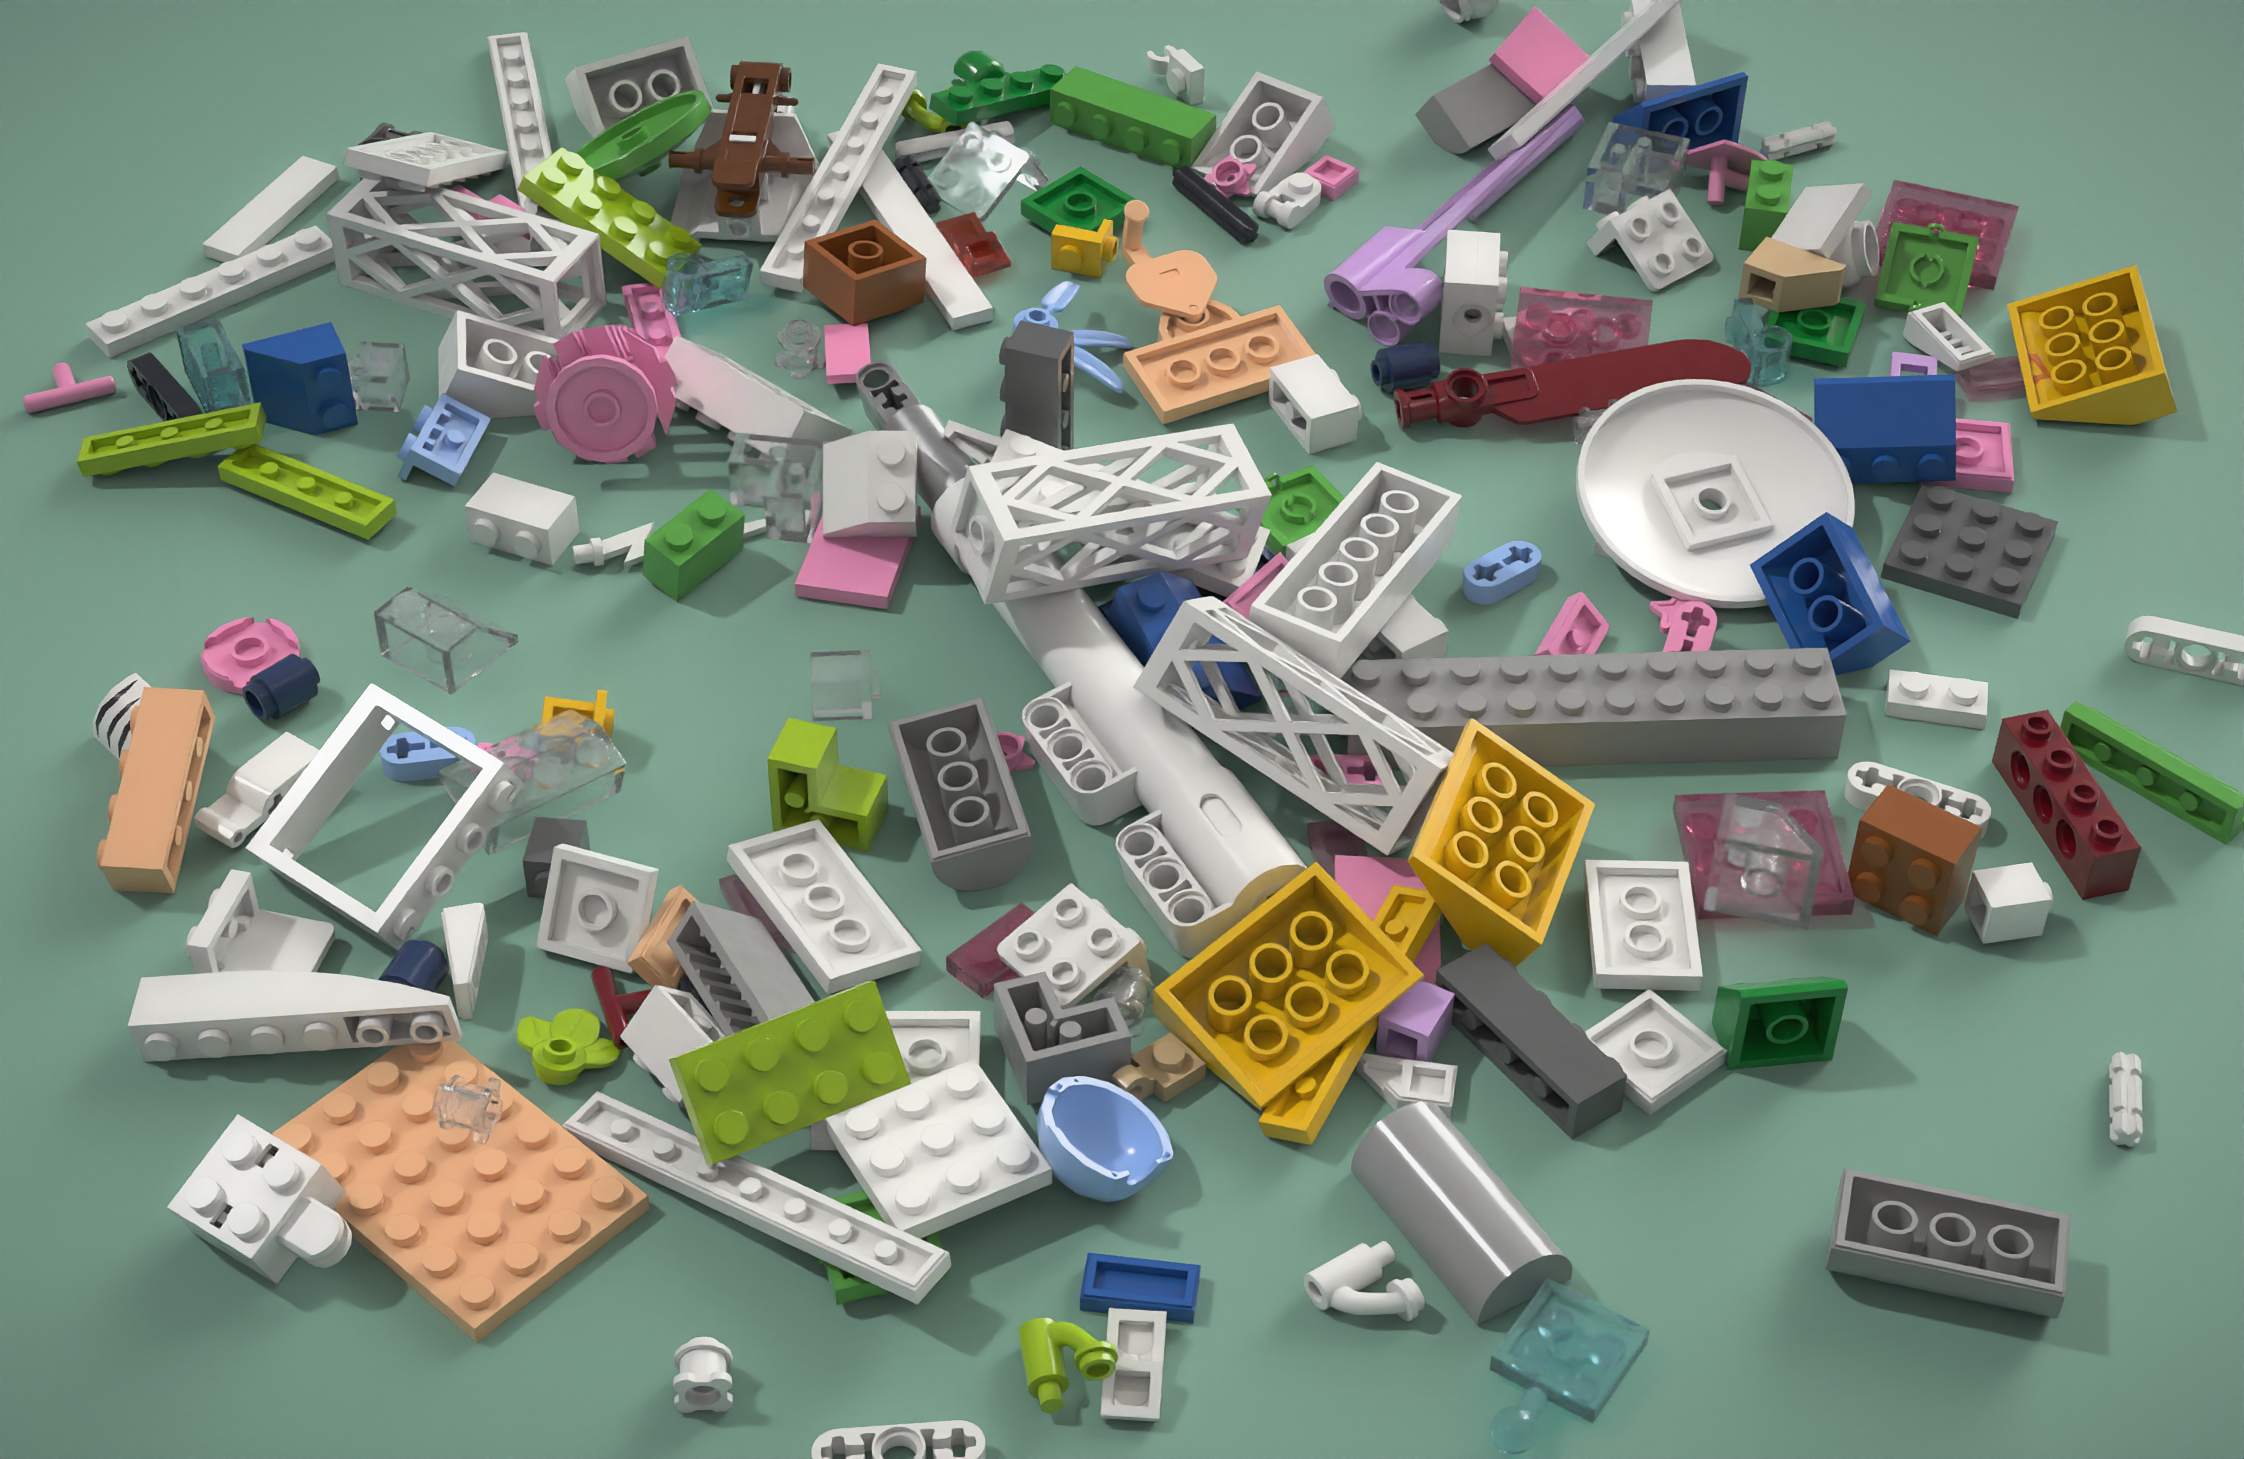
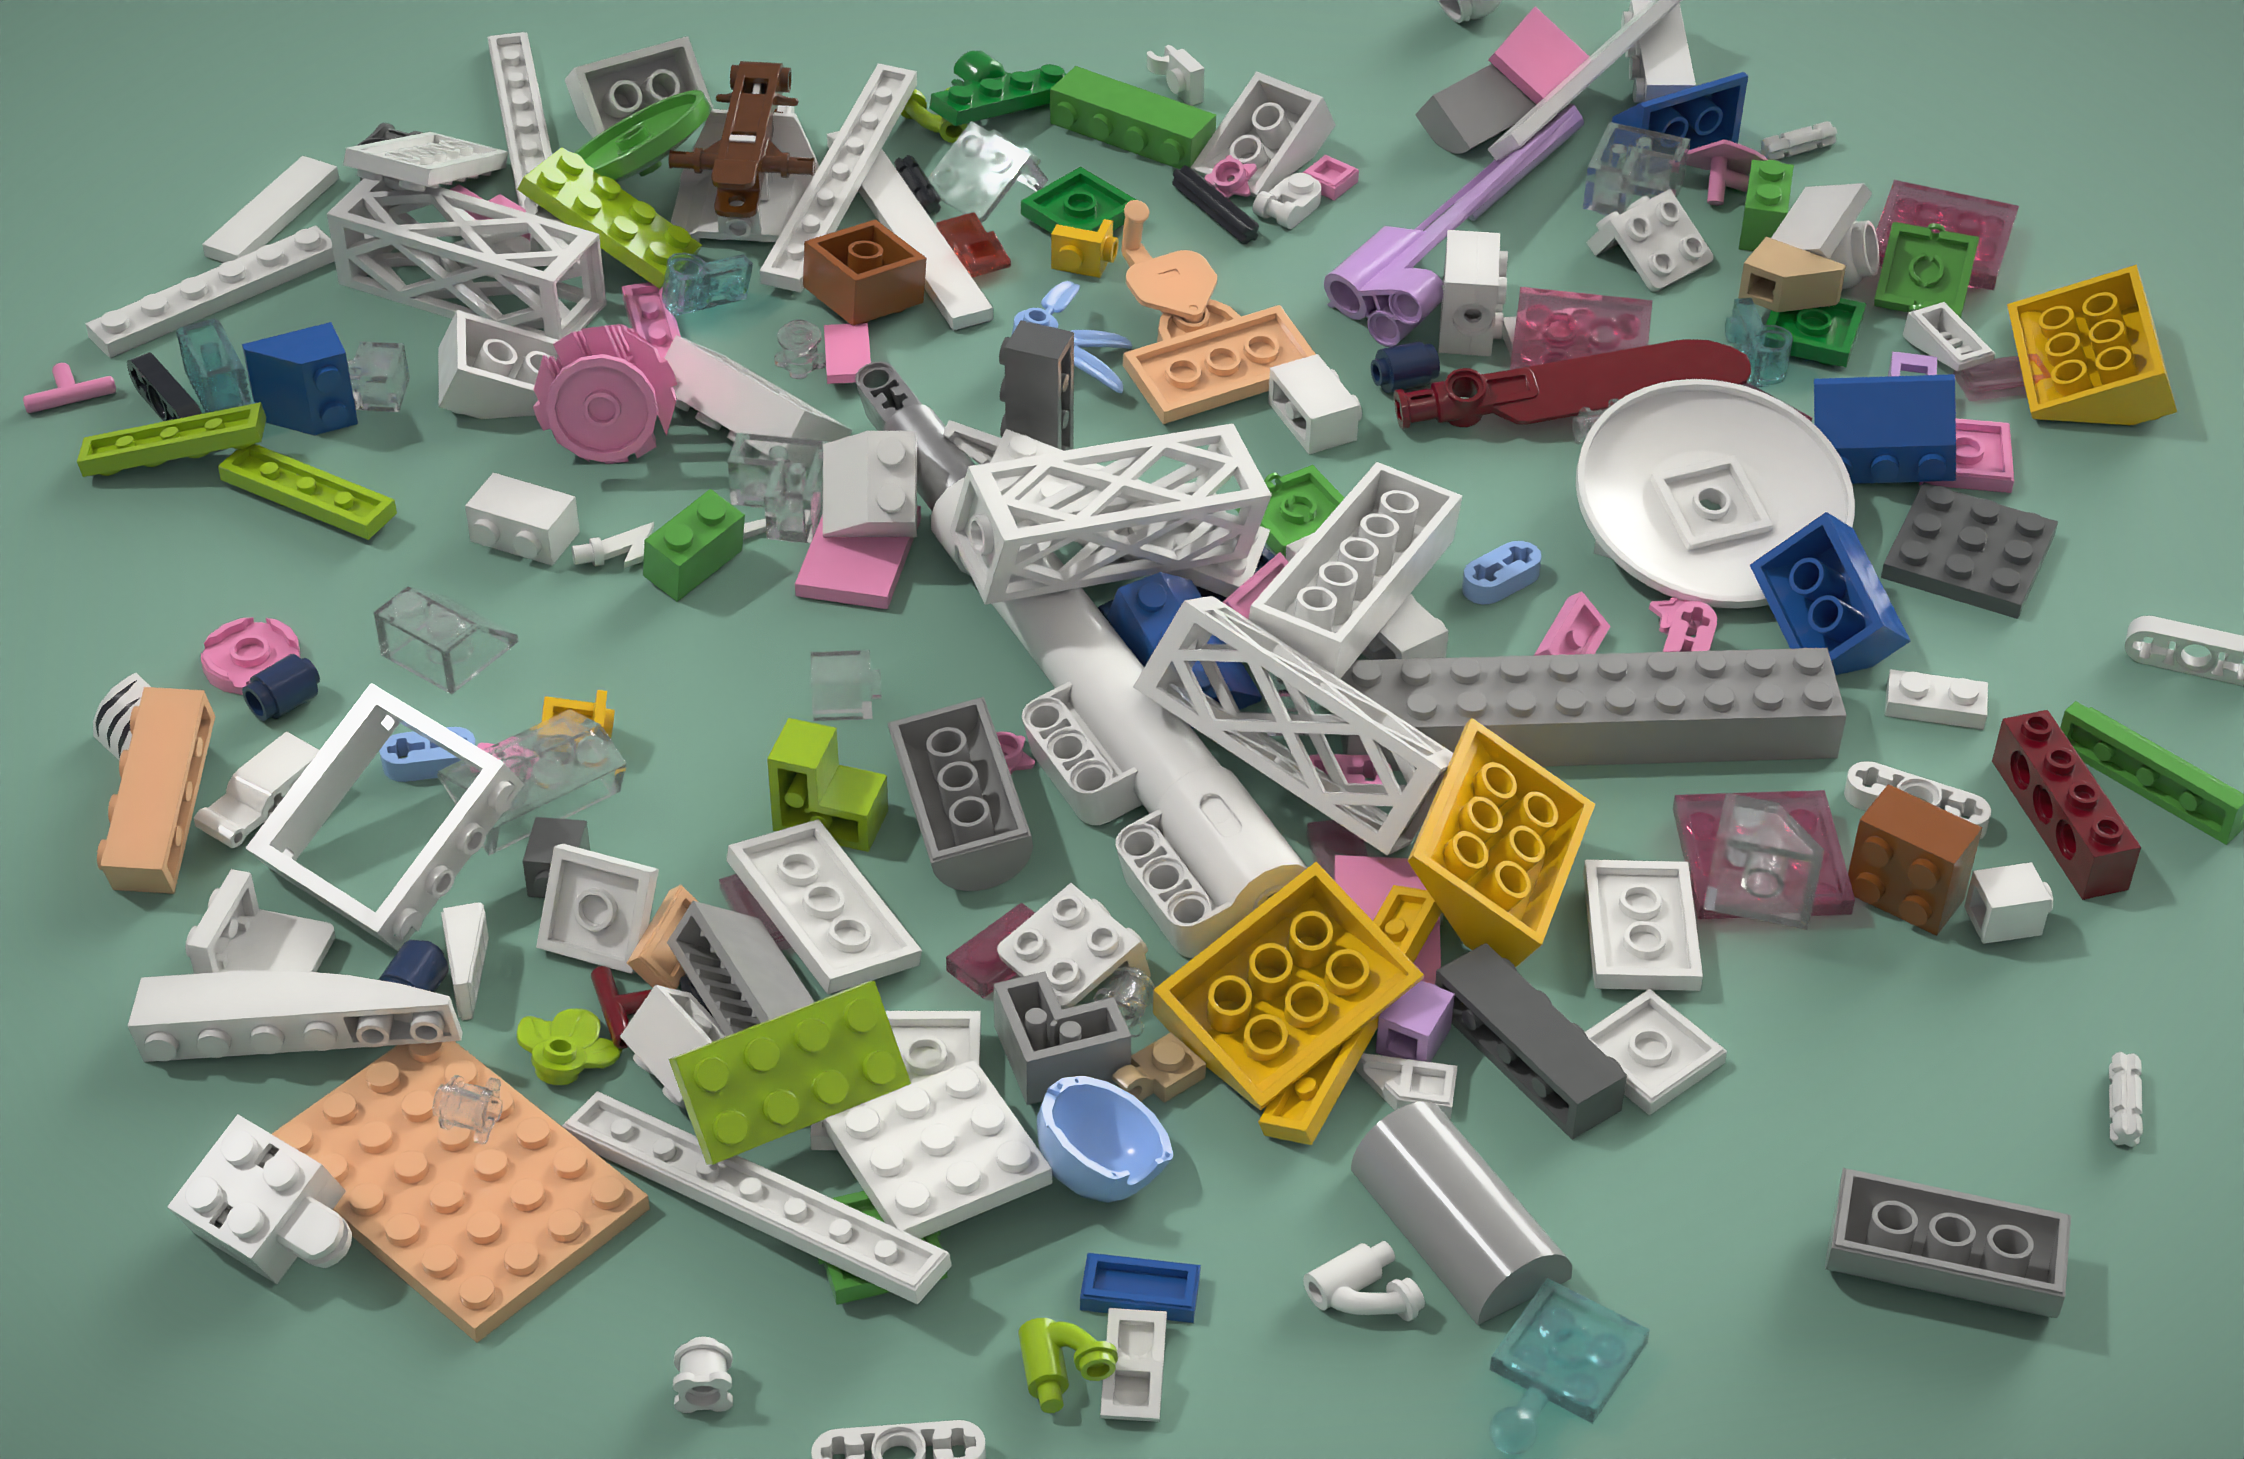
(444, 440): light blue bracket -> none
(937, 145): white axle -> none
(1779, 1021): green slope -> none

